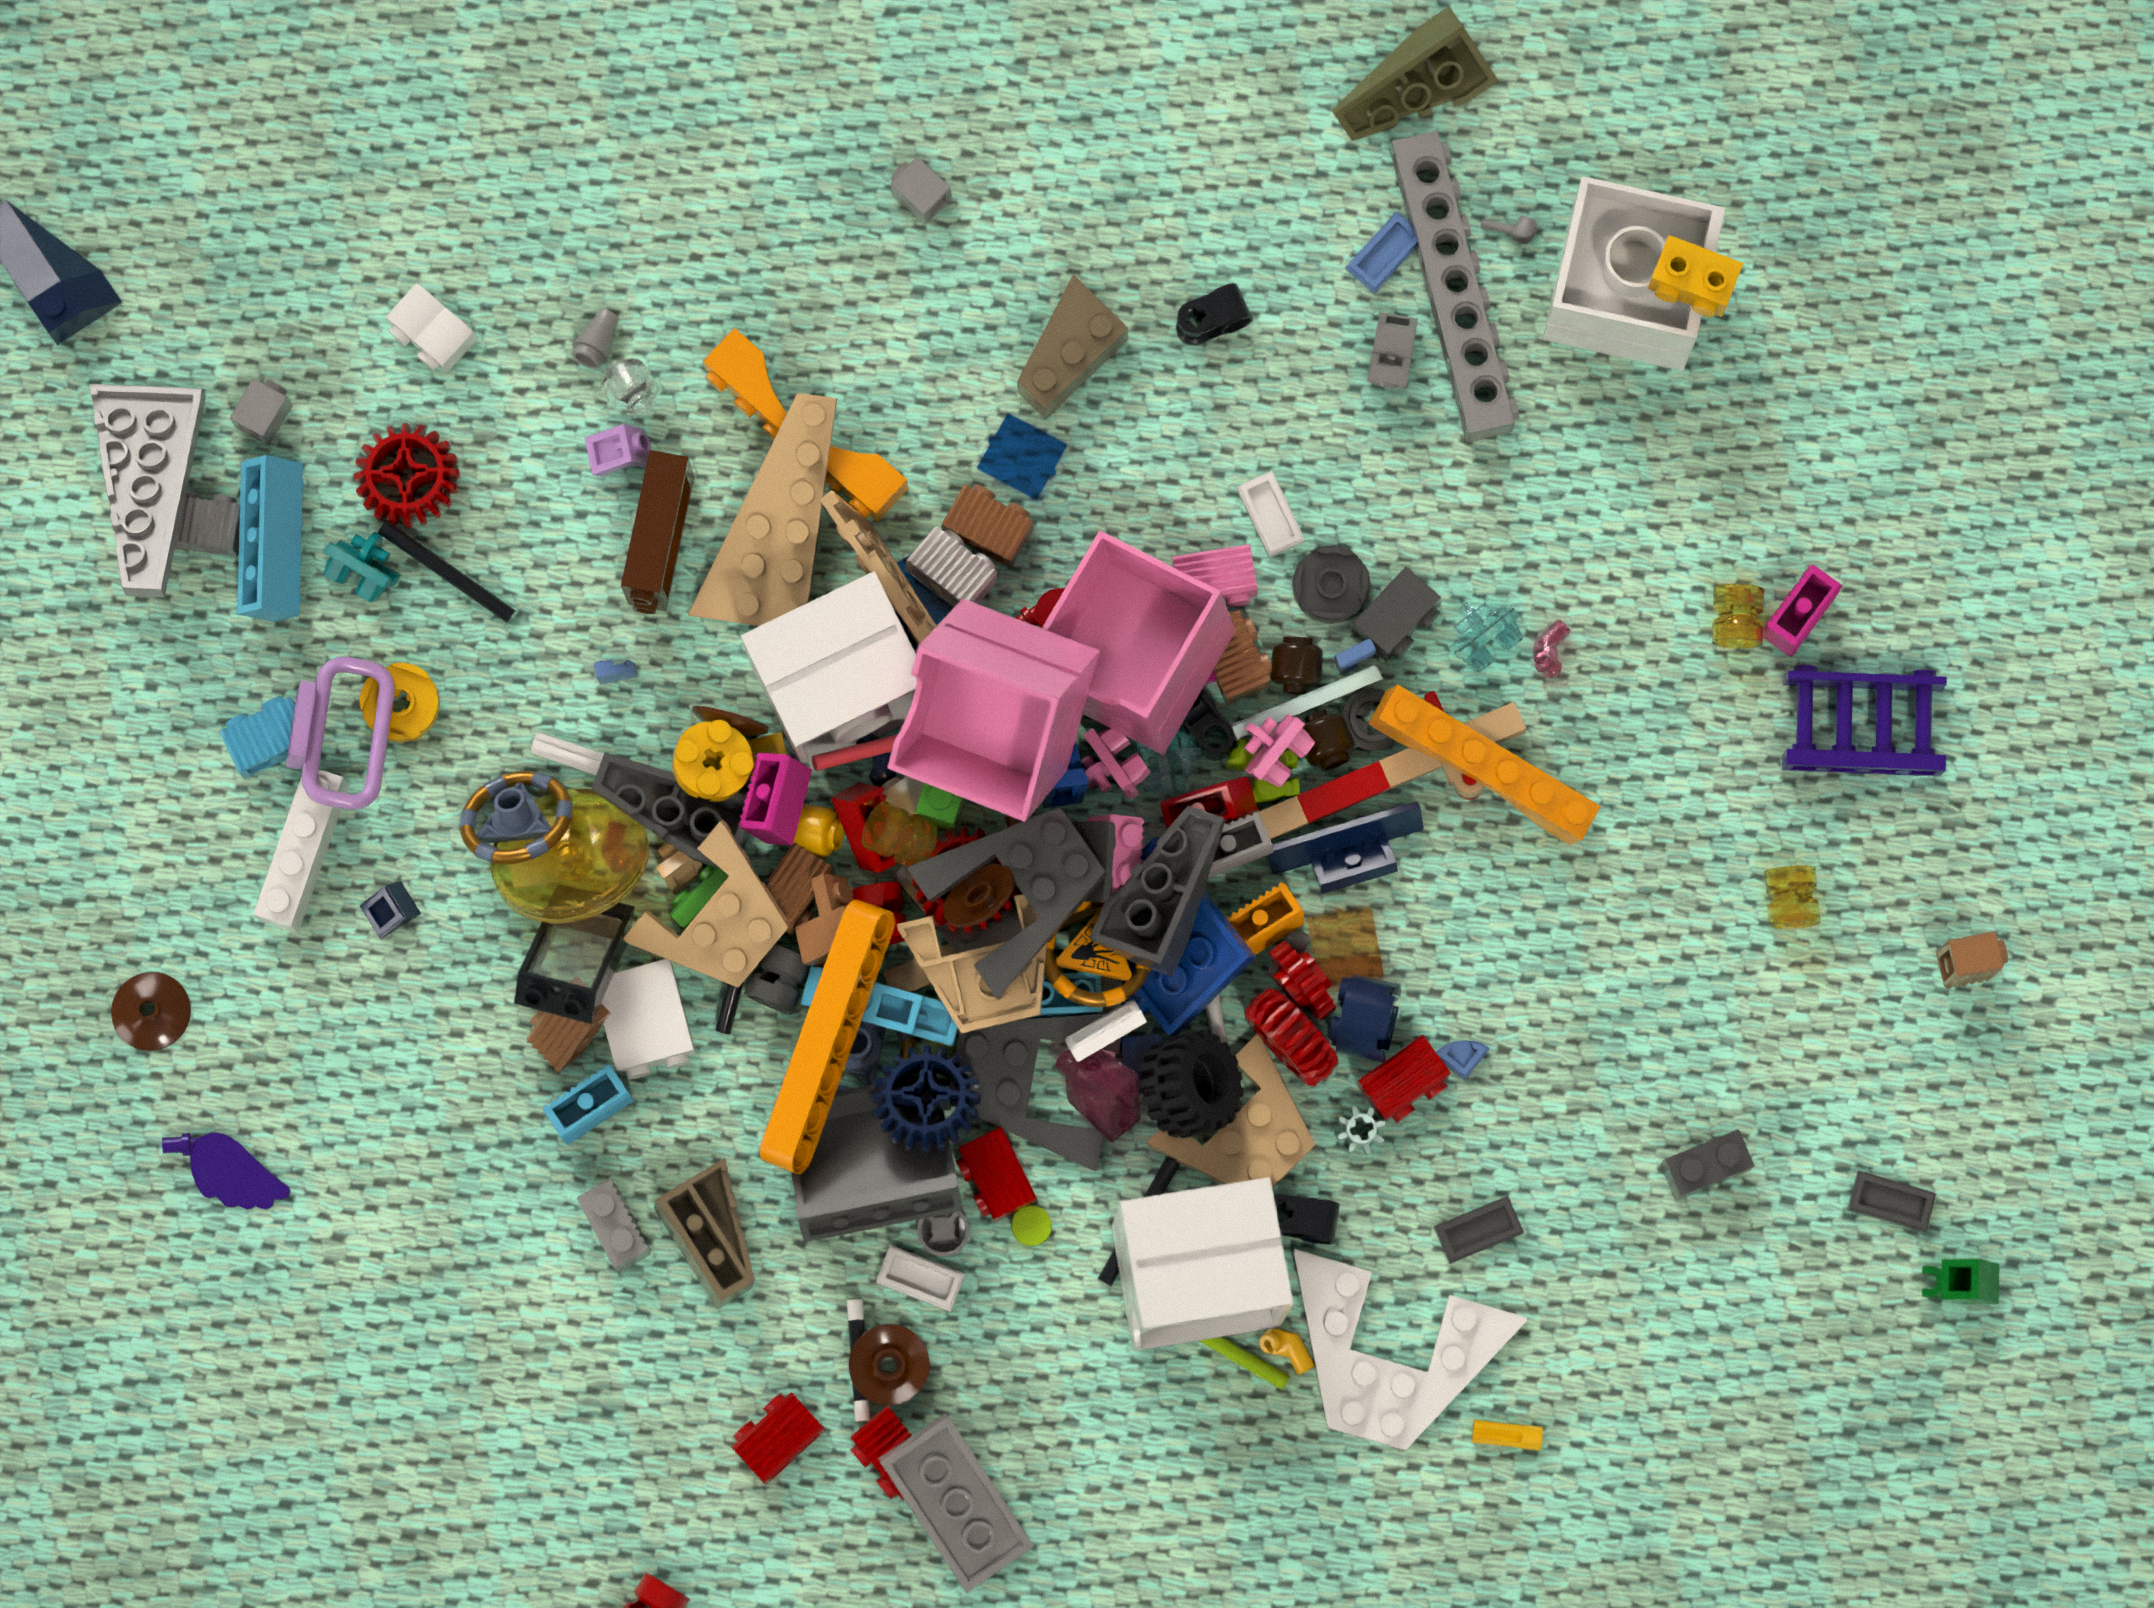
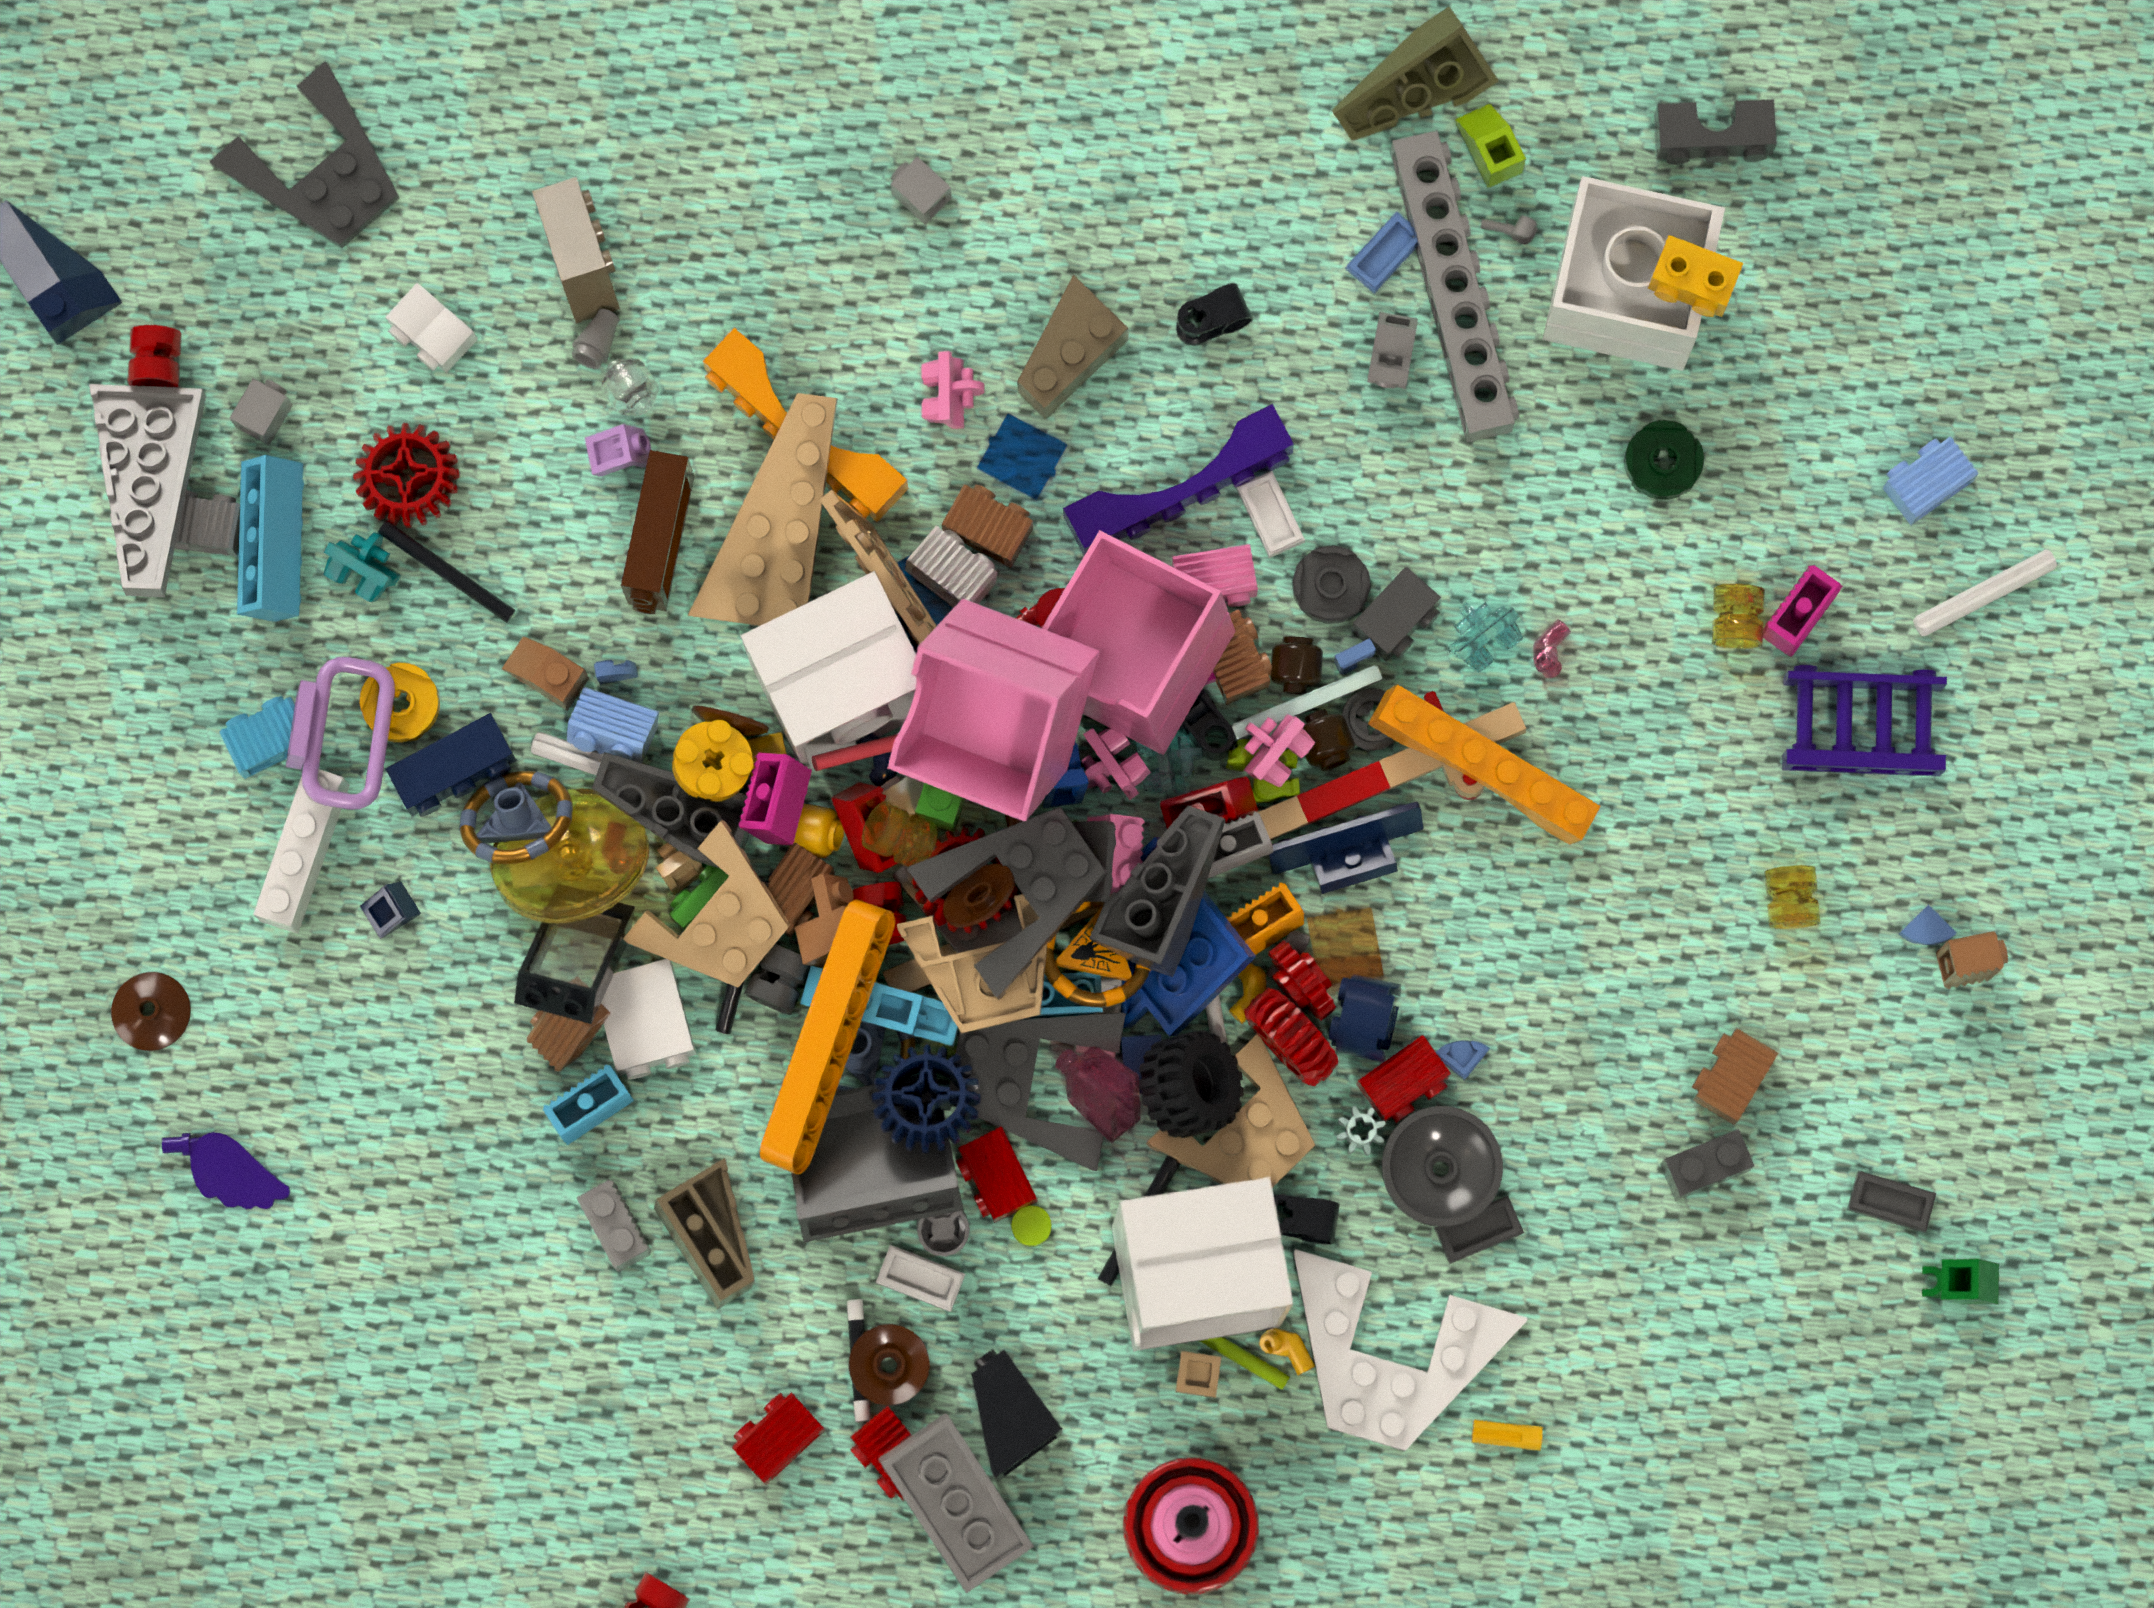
(154, 355): none -> red wheel
(340, 192): none -> dark grey wing
(451, 766): none -> dark blue brick
(546, 672): none -> medium nougat slope
(576, 248): none -> wedge
(611, 726): none -> light blue brick
(954, 387): none -> bright pink hips
(1010, 1414): none -> black slope
(1105, 1030): white tile -> none
(1191, 1526): none -> red wheel
(1198, 1374): none -> tan tile
(1253, 445): none -> dark purple arch
(1253, 982): none -> yellow arm
(1450, 1138): none -> dark grey dish
(1491, 145): none -> lime slope
(1648, 476): none -> dark green plate
(1683, 137): none -> dark grey arch
(1734, 1076): none -> medium nougat brick
(1928, 928): none -> medium blue tile
(1930, 479): none -> light blue brick
(1985, 592): none -> white axle

